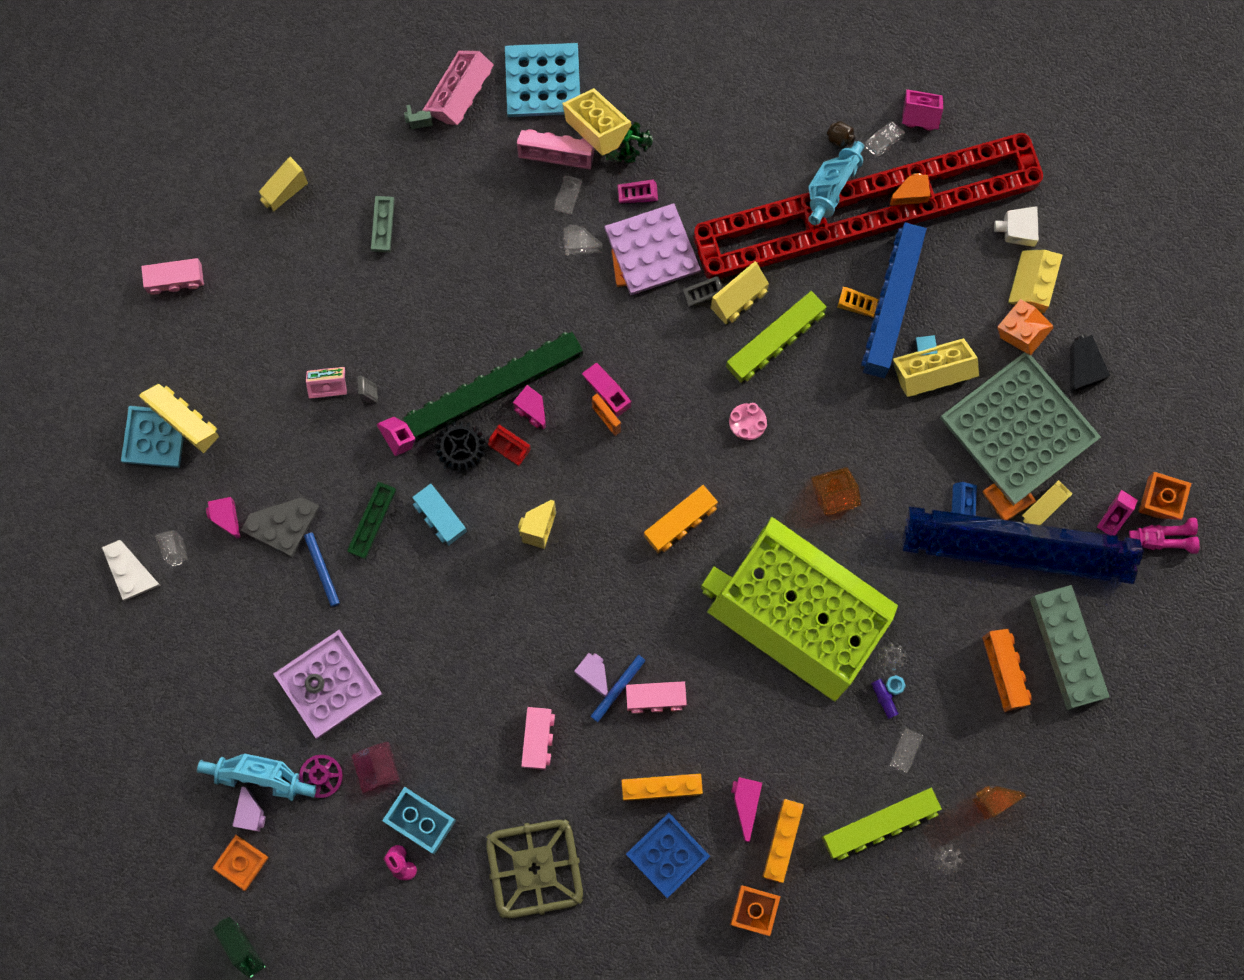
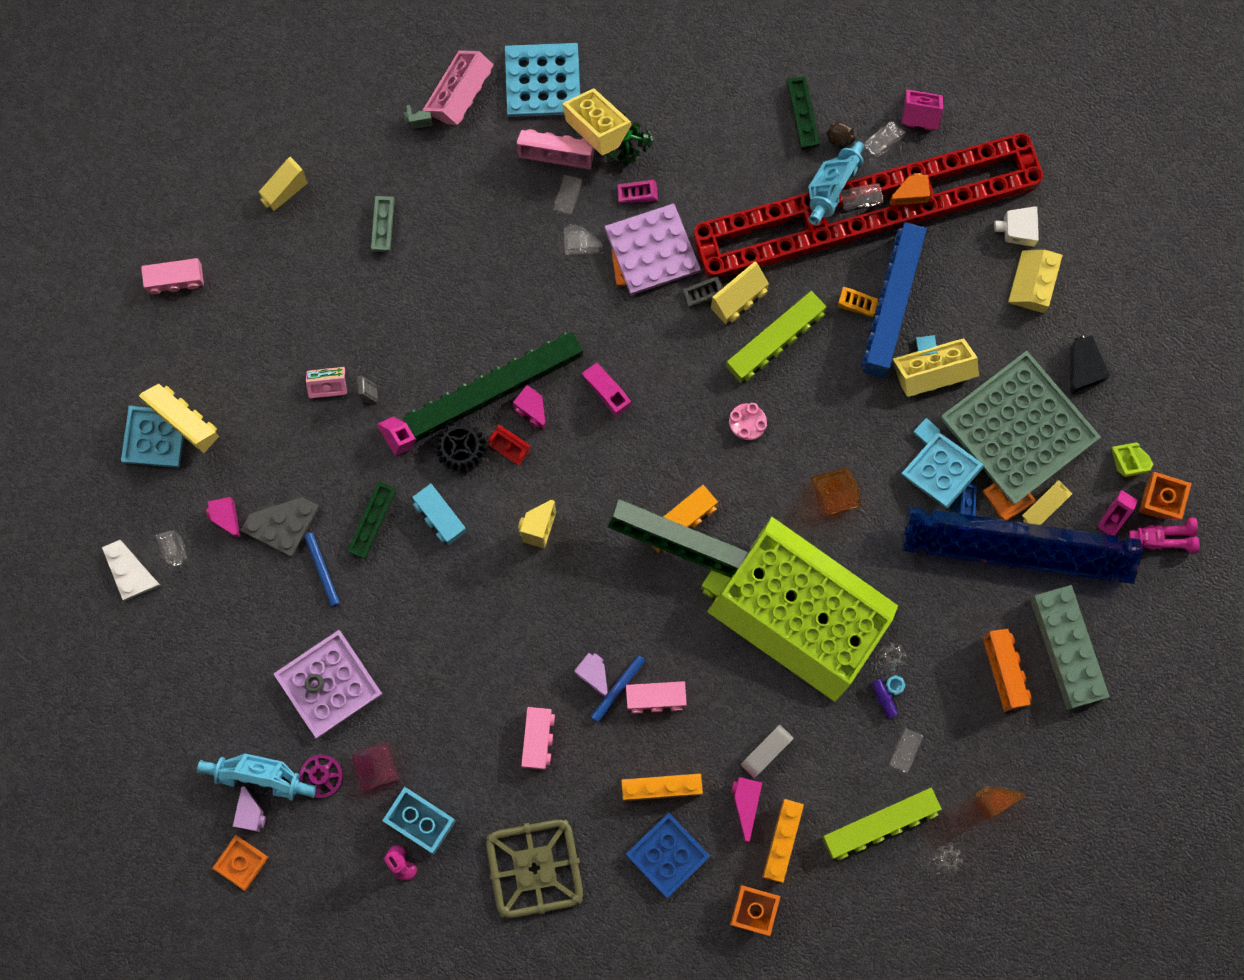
(238, 947): clear green slope -> none
(606, 414): orange tile -> none
(678, 540): none -> brick
(766, 751): none -> light grey beam
(803, 112): none -> dark green plate
(862, 195): none -> clear slope
(926, 431): none -> medium azure tile
(942, 470): none -> medium azure plate
(1024, 327): orange slope -> none
(1131, 460): none -> lime slope

